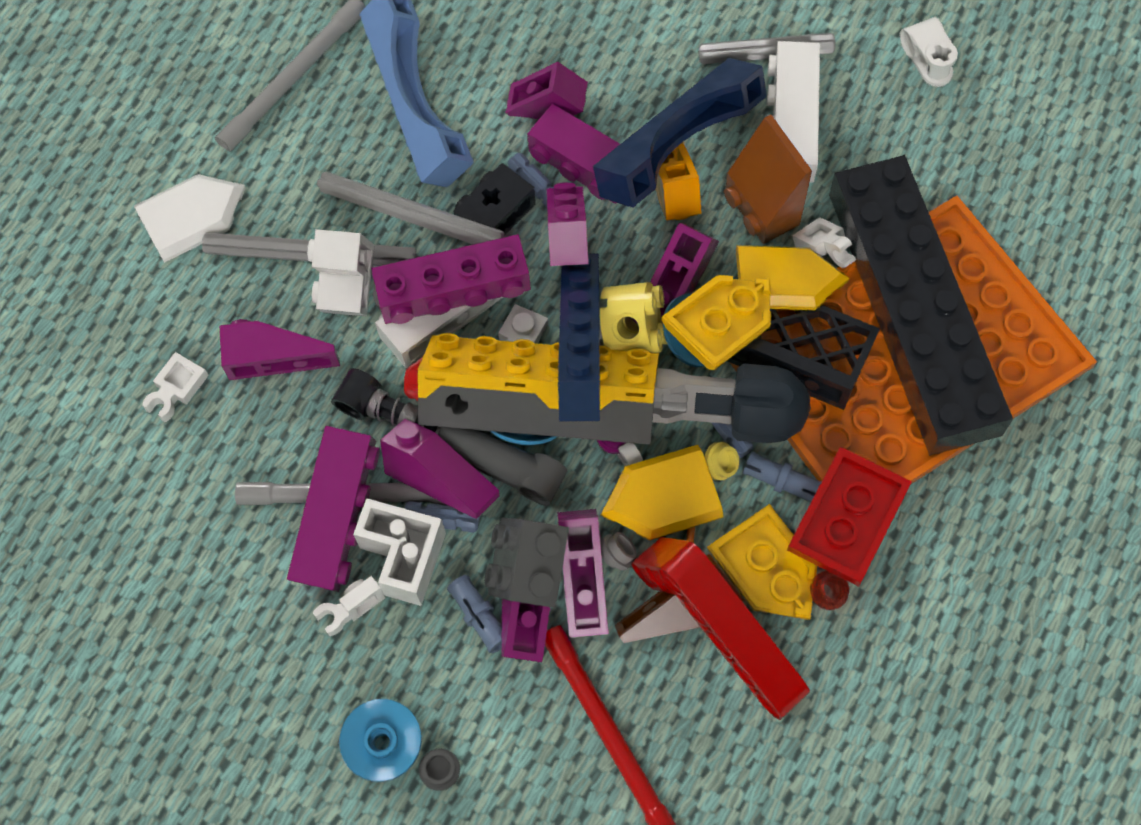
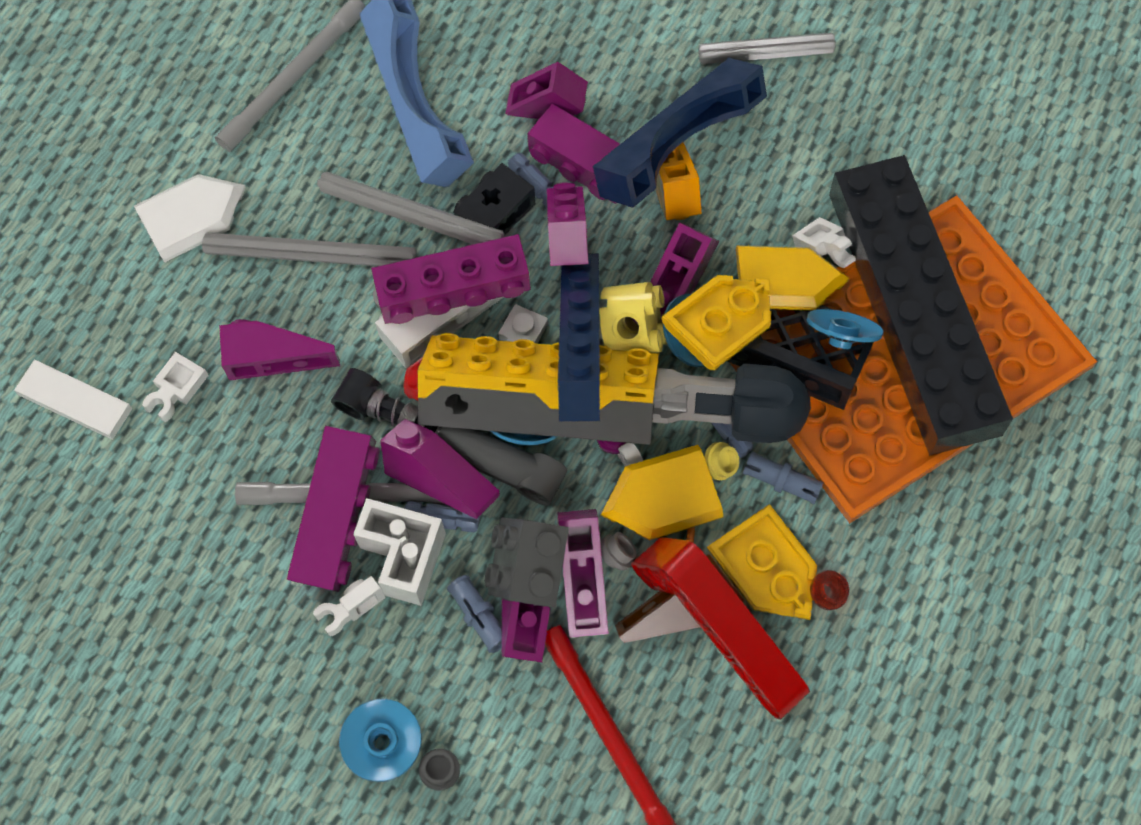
(73, 399): none -> white tile
(344, 271): white brick -> none
(769, 182): dark orange slope -> none
(797, 96): white brick -> none
(844, 327): none -> dark azure dish
(849, 516): red plate -> none
(930, 51): white piece -> none

